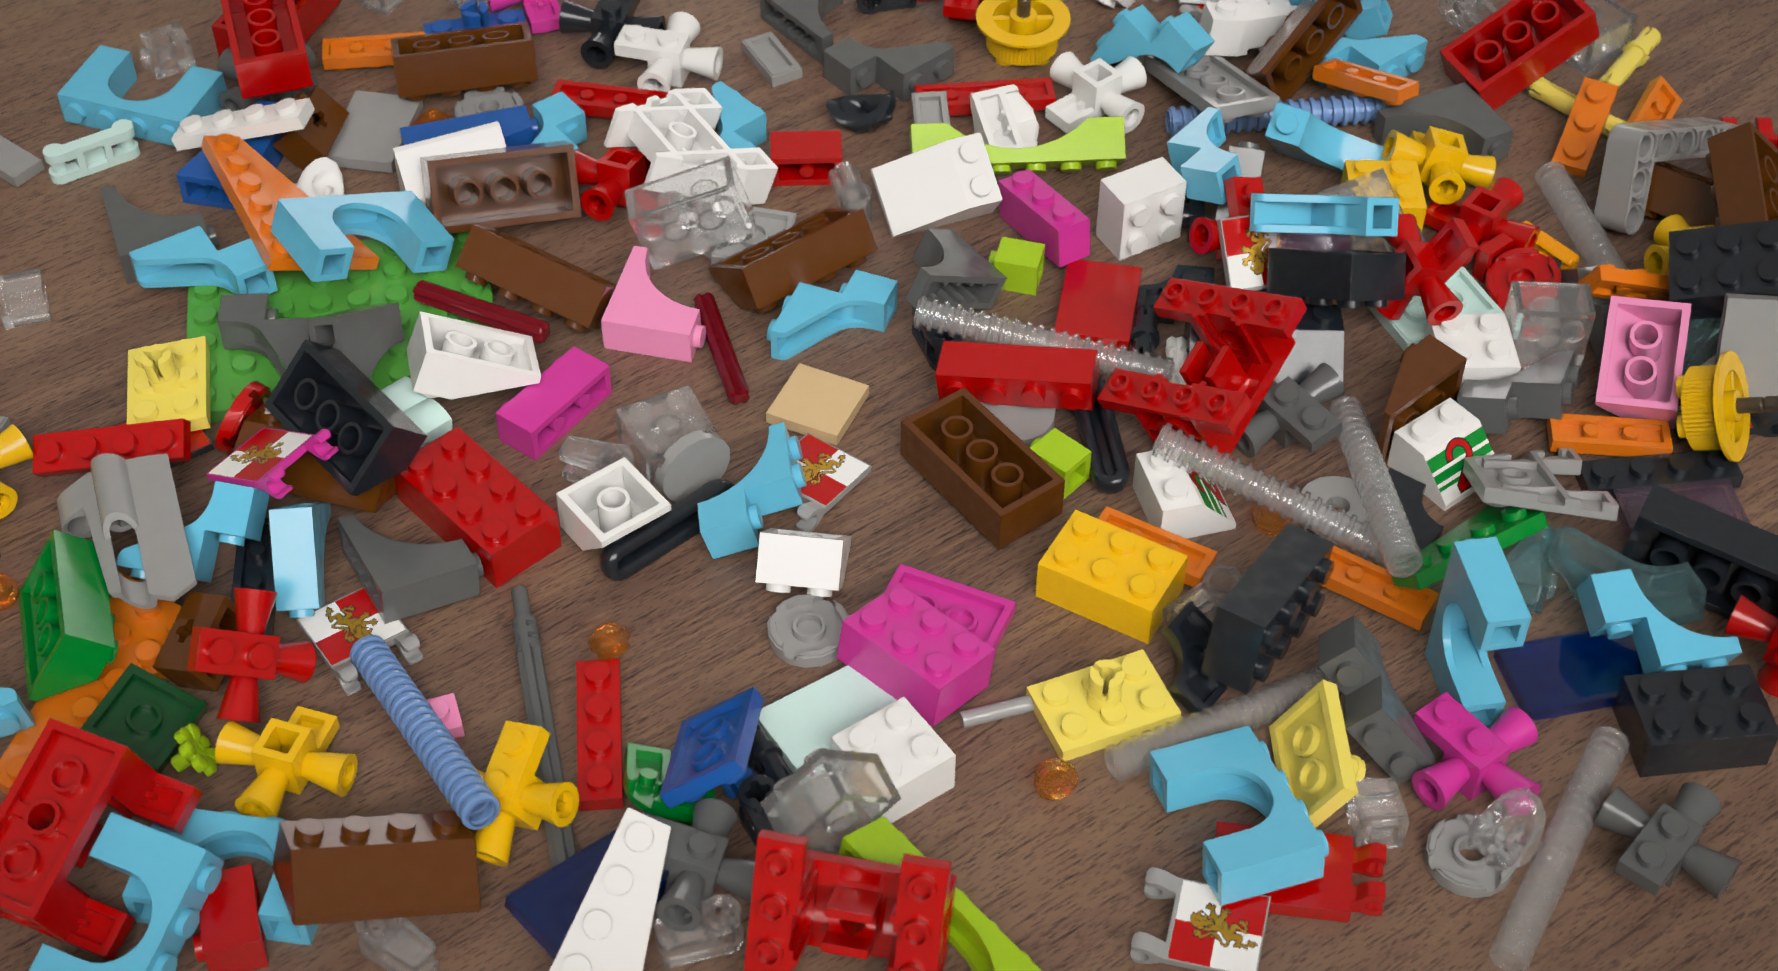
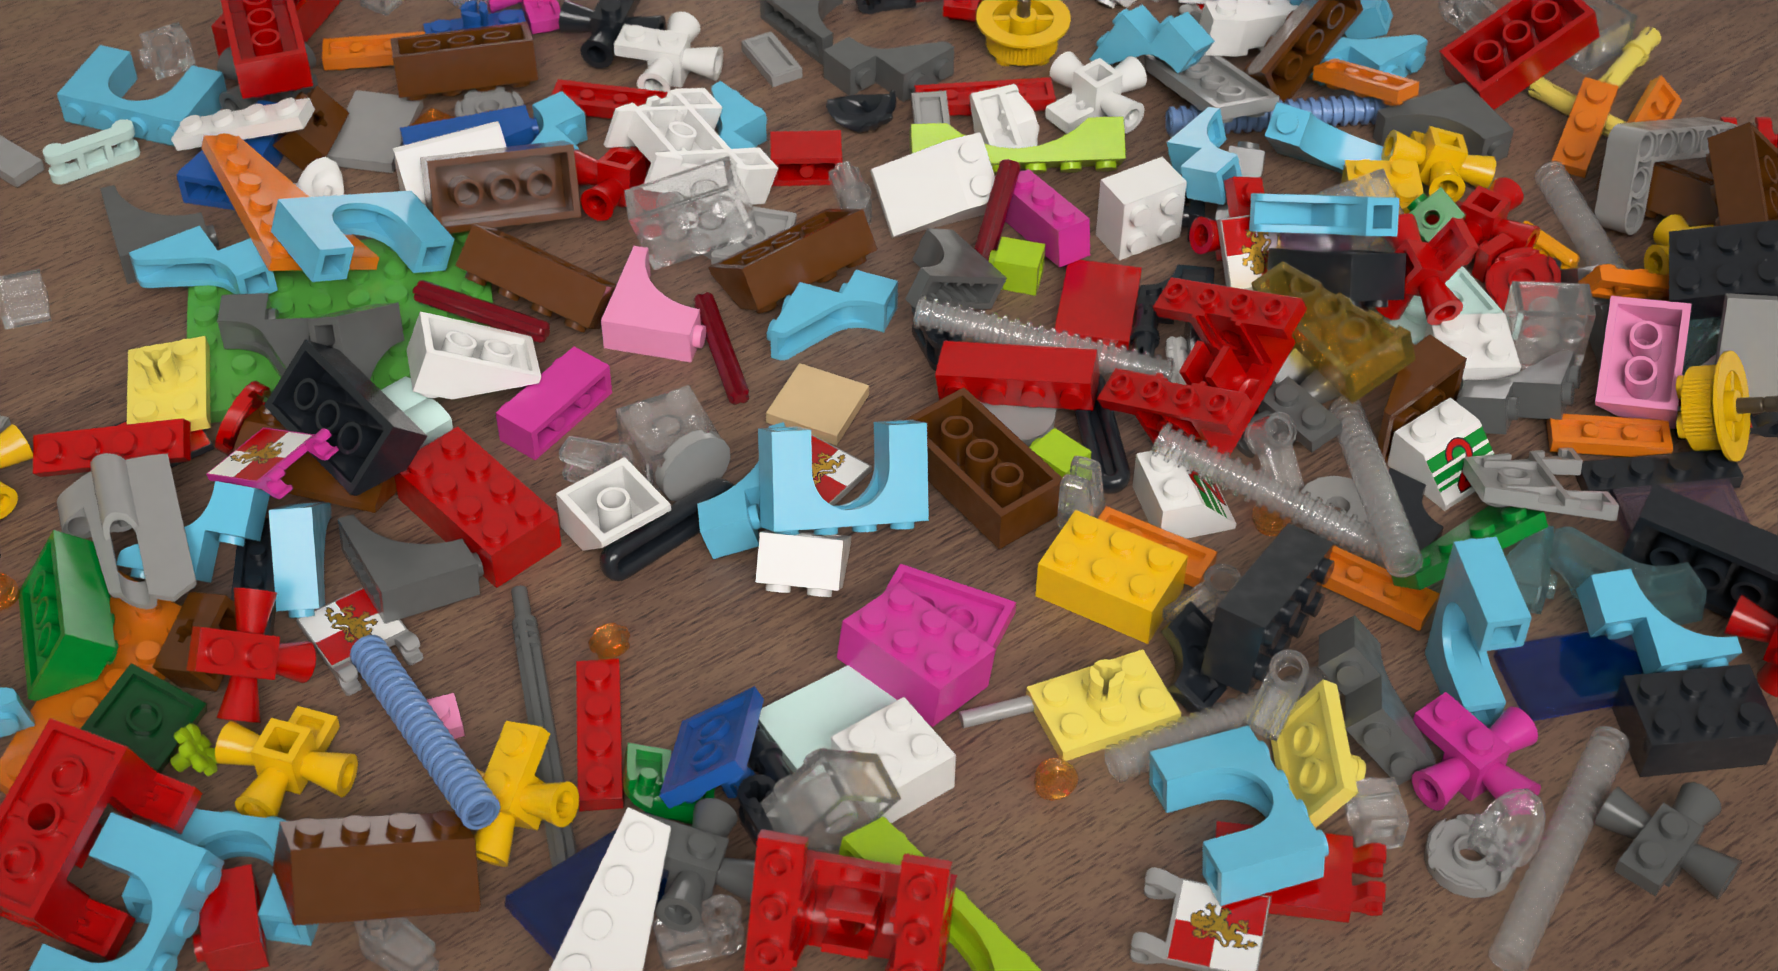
(806, 630): light grey tile -> none
(893, 497): none -> medium azure arch
(997, 207): none -> dark red axle
(1081, 490): none -> clear piece
(1275, 449): none -> clear piece
(1276, 697): none -> clear piece
(1338, 338): none -> clear yellow wedge
(1437, 204): none -> brick

